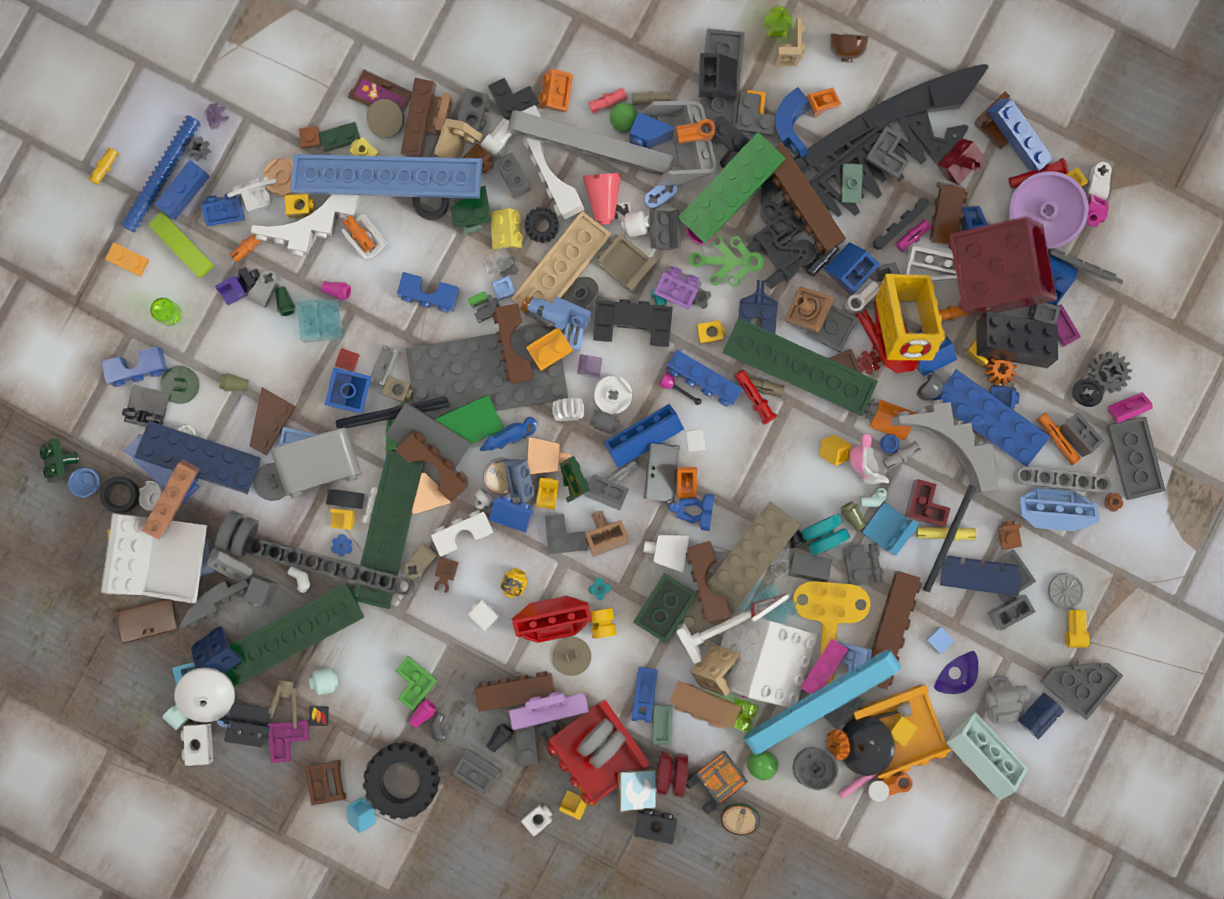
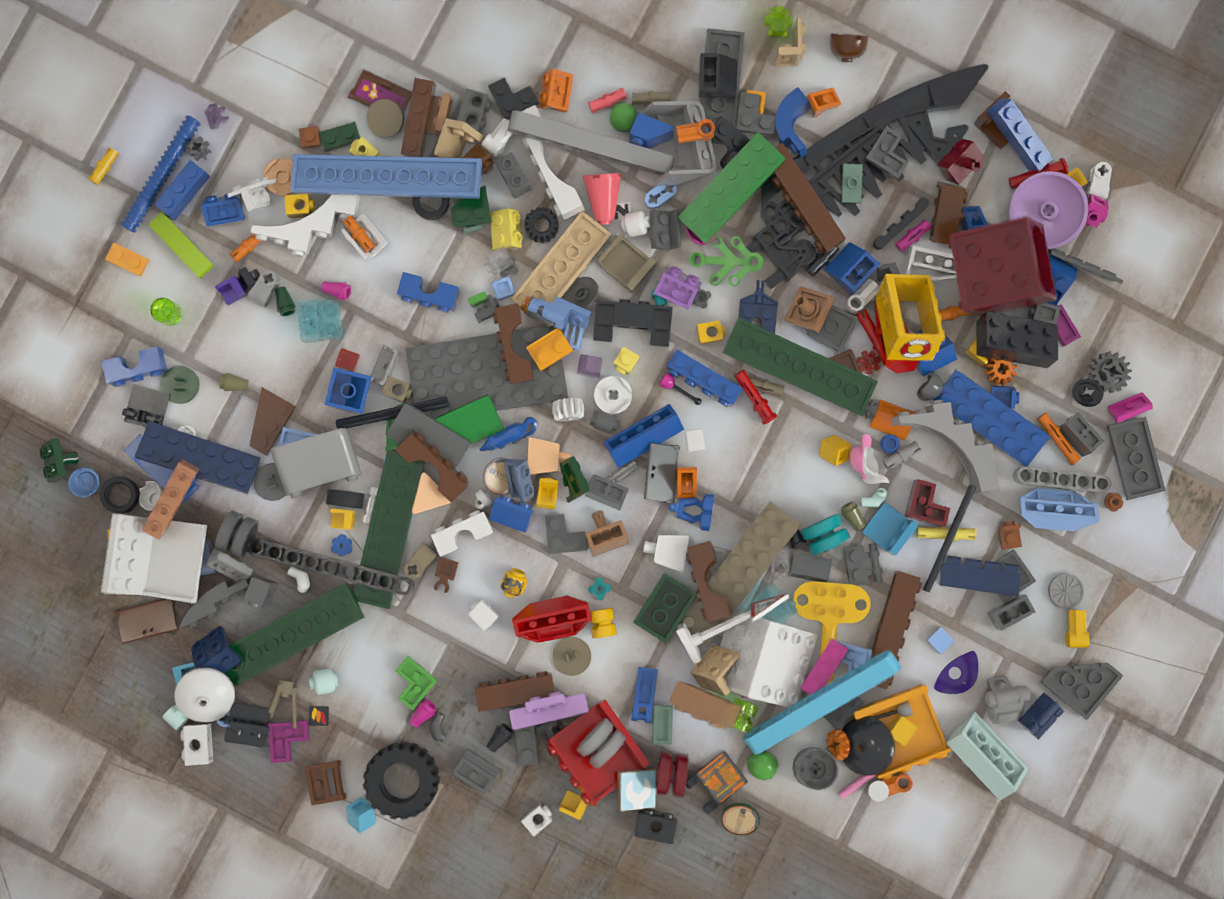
(625, 361): none -> light yellow brick

